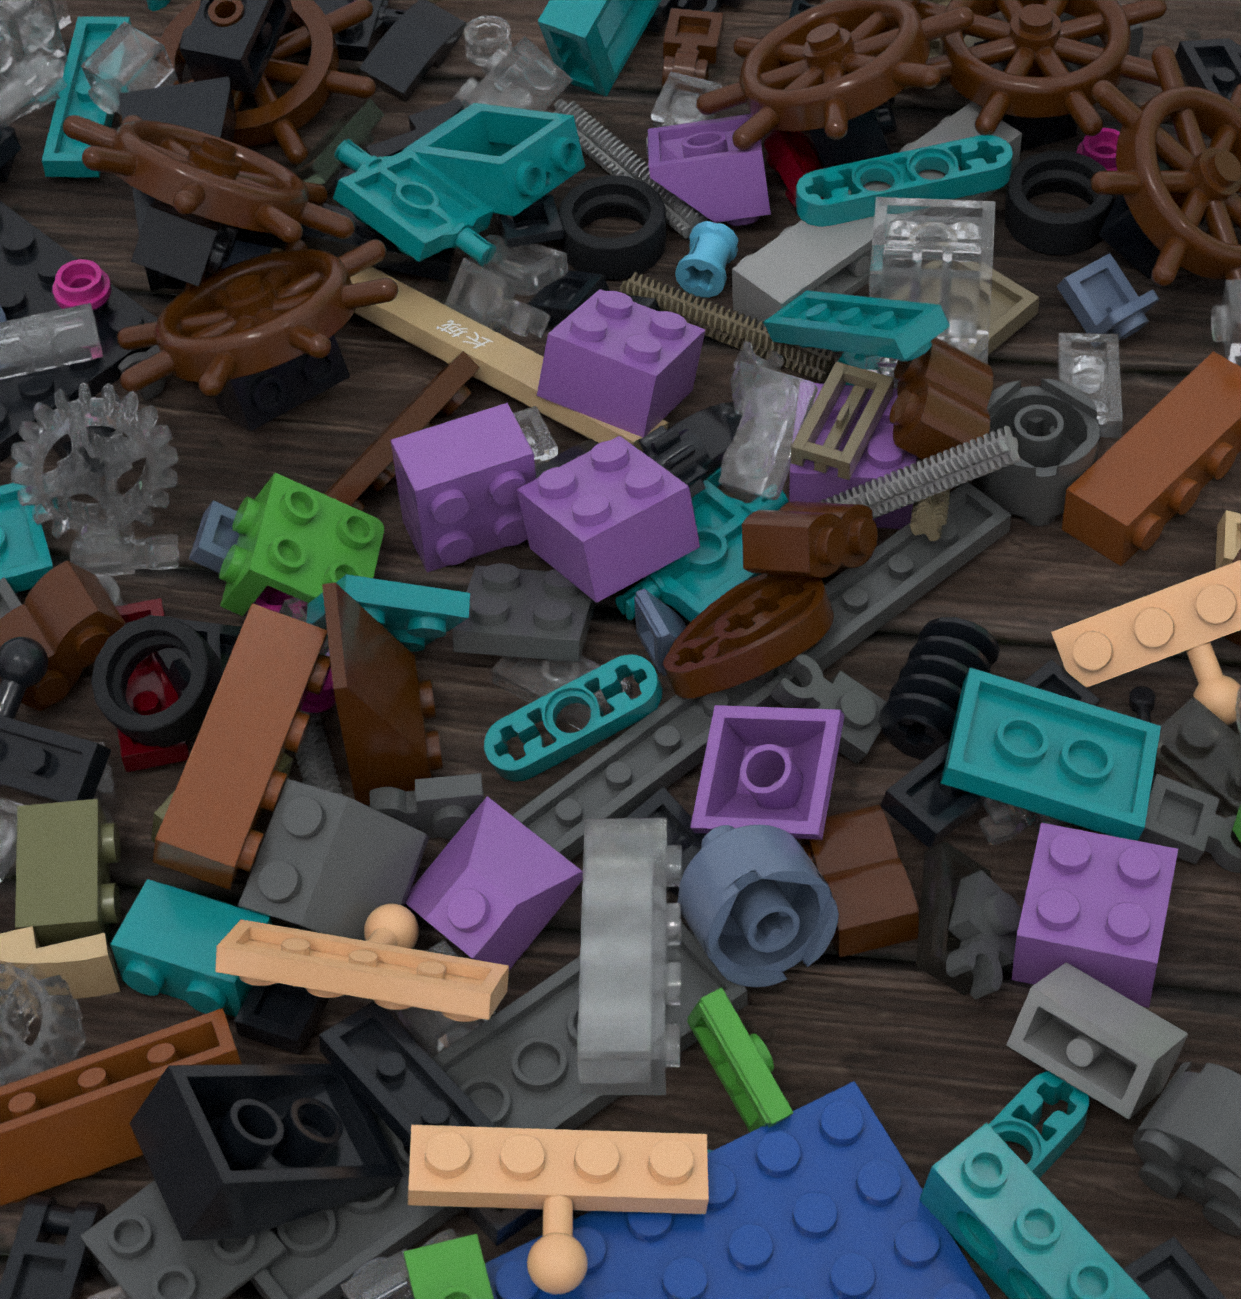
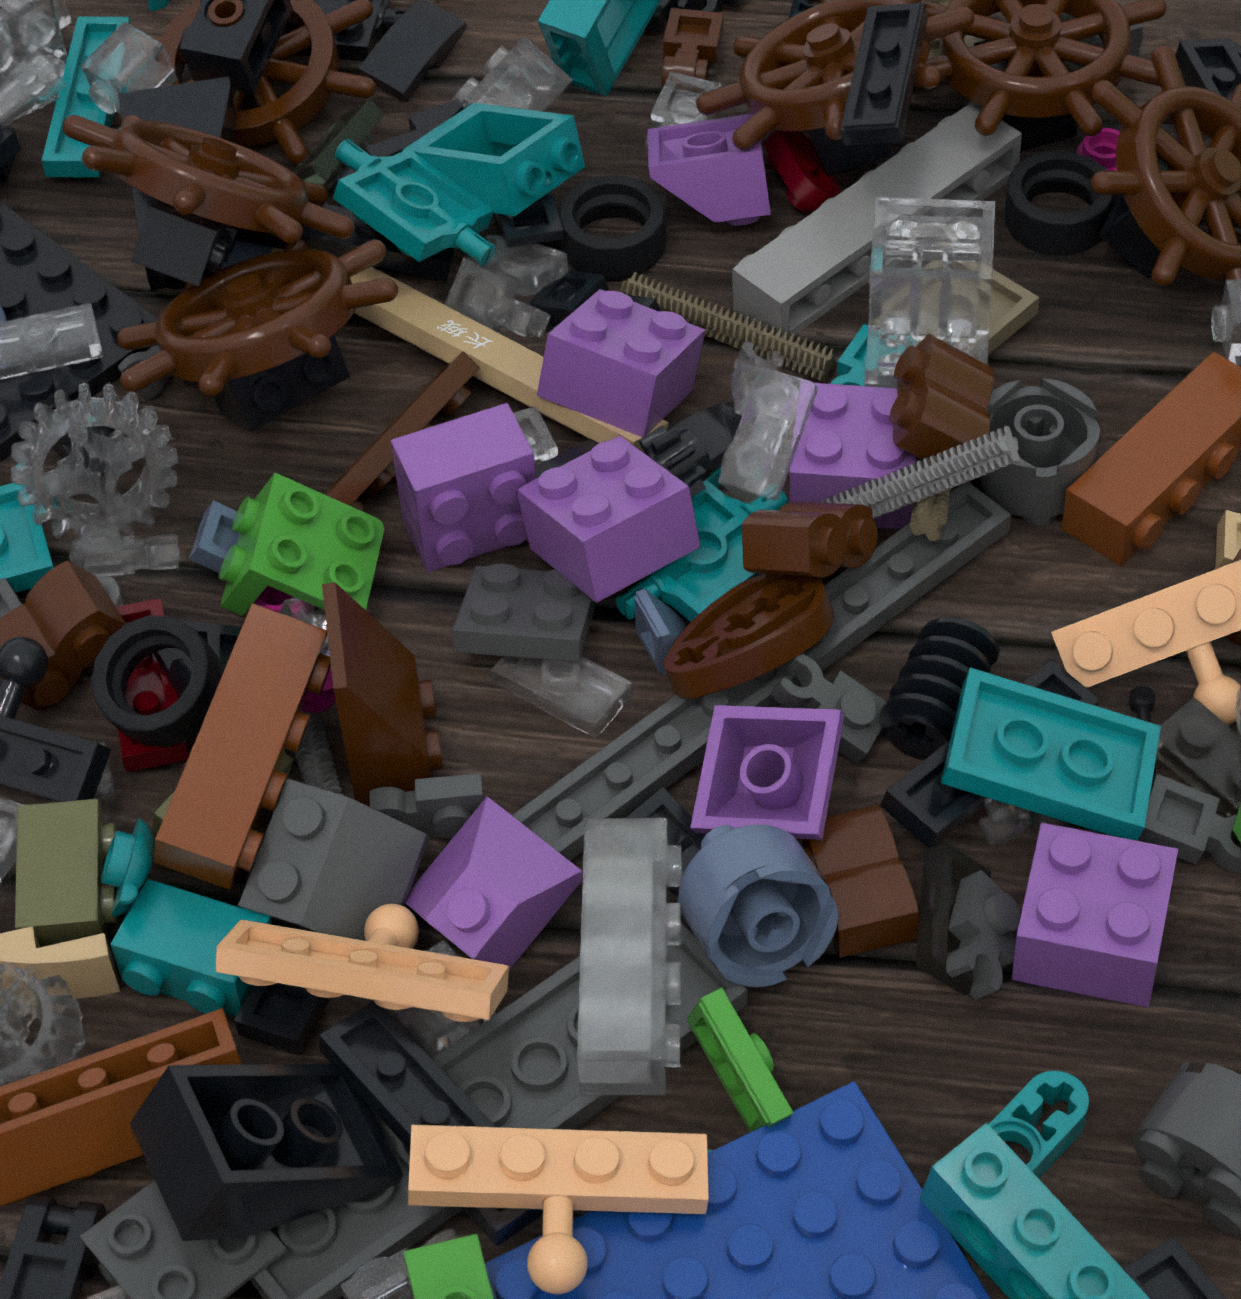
(81, 283): dark pink plate -> none
(128, 865): none -> teal animal
(407, 611): teal plate -> none
(485, 36): clear bush -> none
(546, 709): teal beam -> none
(620, 161): light grey axle -> none
(710, 251): medium azure bush -> none
(828, 454): dark tan tile -> none
(858, 325): teal plate -> none
(884, 74): none -> black tile
(983, 165): teal beam -> none
(1093, 367): clear plate -> none
(1097, 1040): light grey brick -> none
(1106, 299): sand blue bracket -> none

